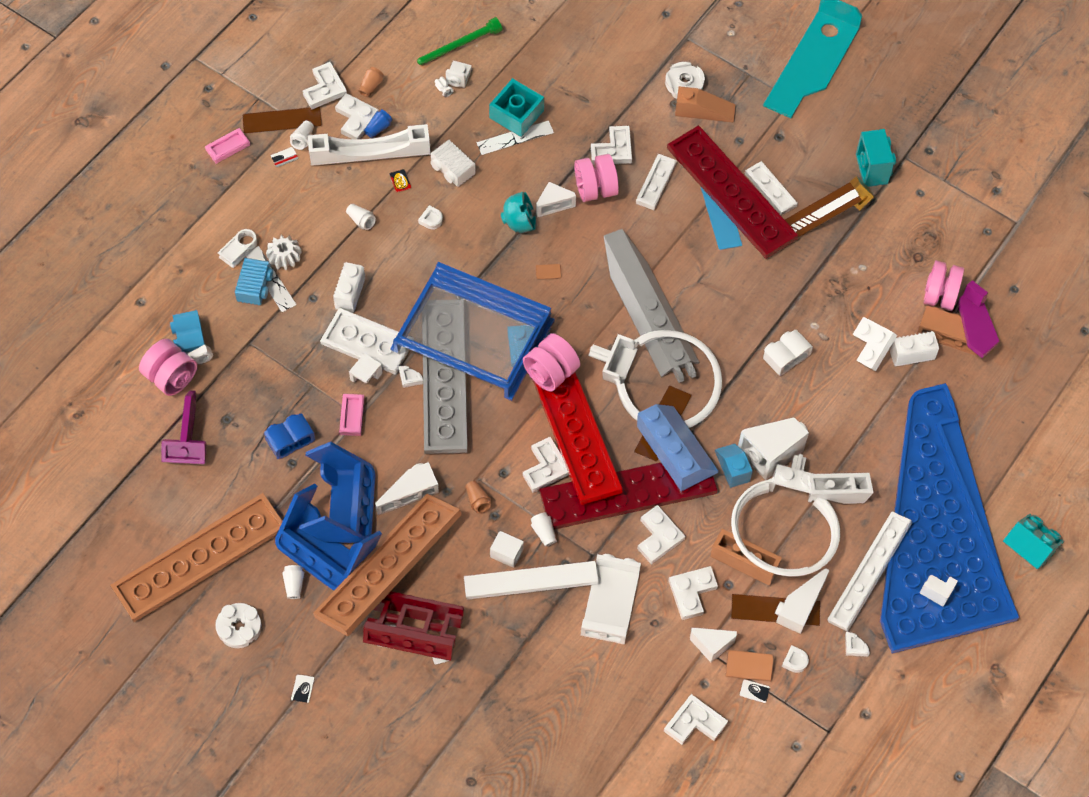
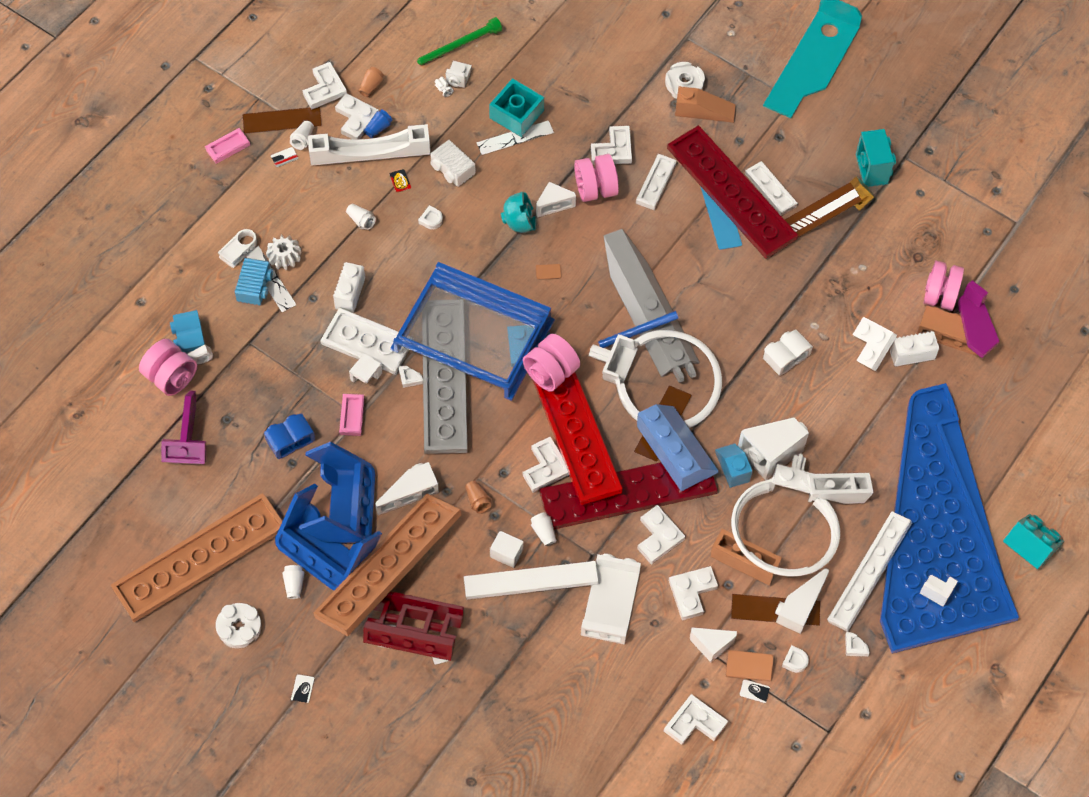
(640, 328): none -> blue bar

